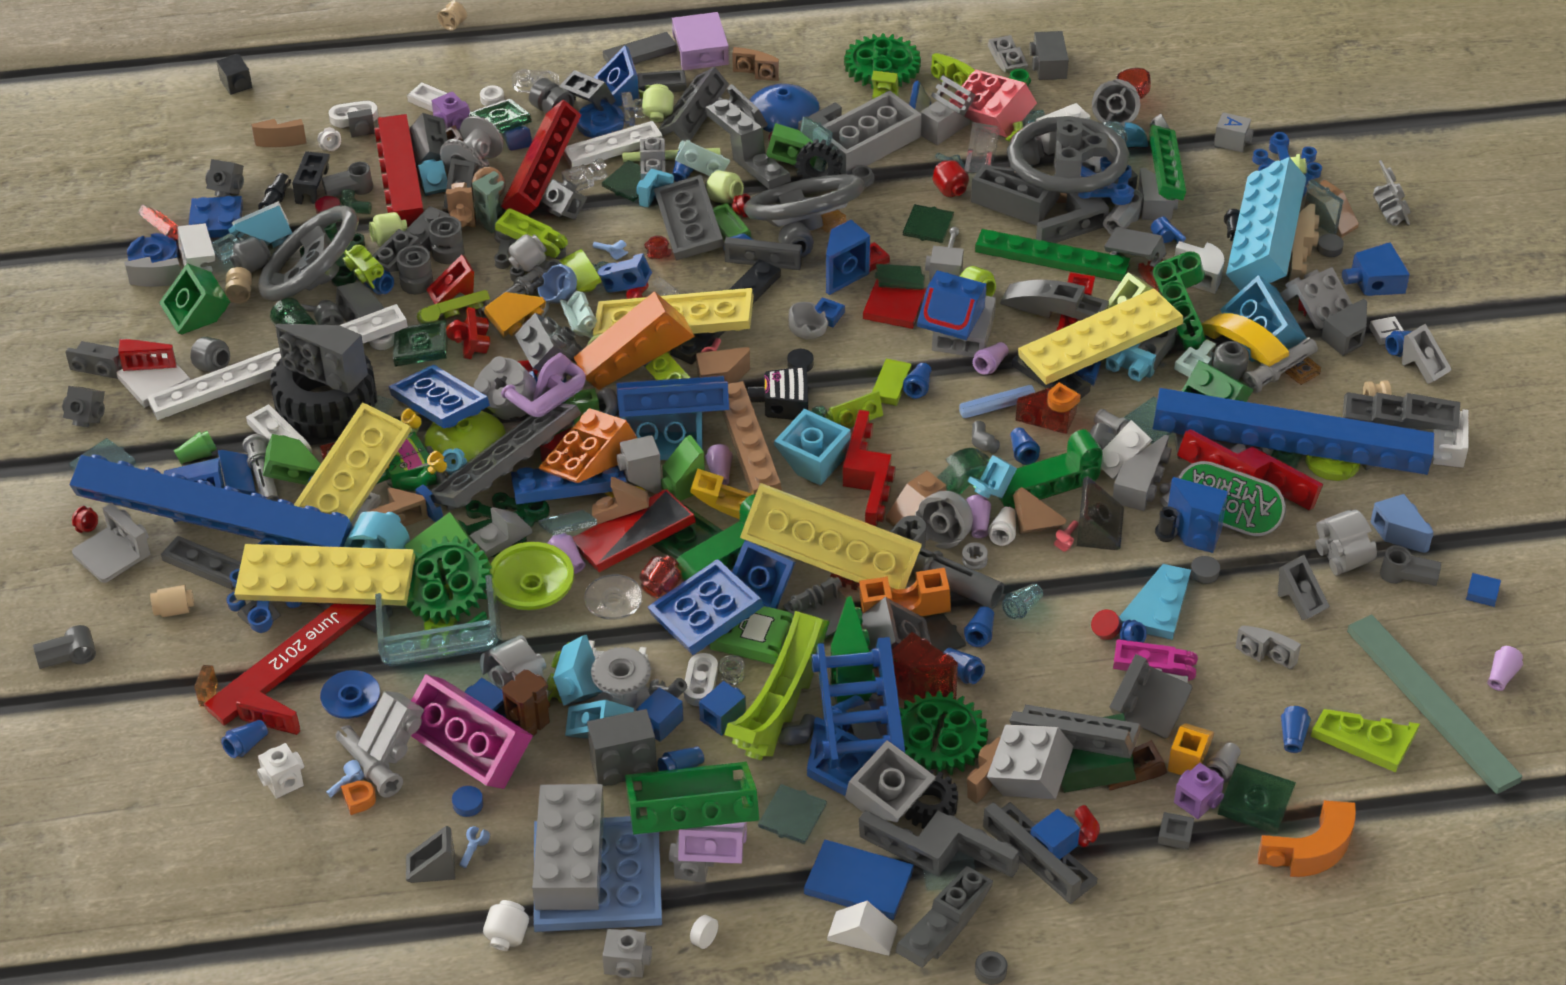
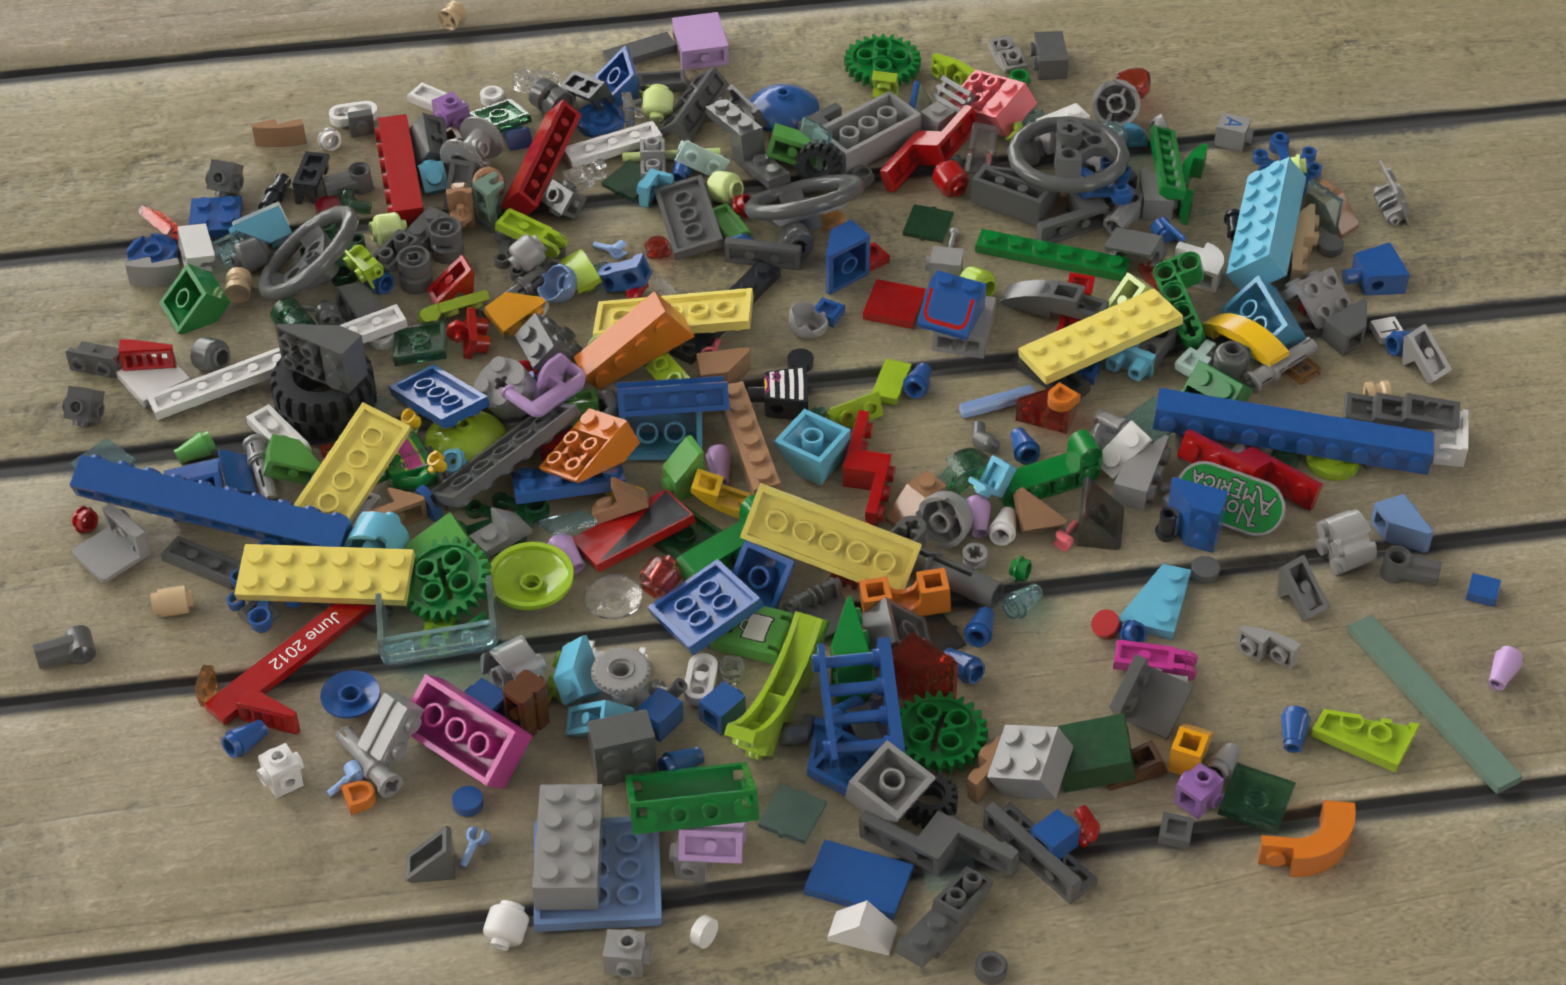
(234, 74): black brick -> none
(579, 314): light aqua hinge -> none
(641, 463): light grey slope -> none
(752, 61): medium nougat slope -> none
(899, 276): clear green piece -> none
(928, 148): none -> red bracket
(989, 358): lavender cone -> none
(1020, 569): none -> green plate
(1083, 730): dark grey fence -> none
(1191, 167): none -> green slope

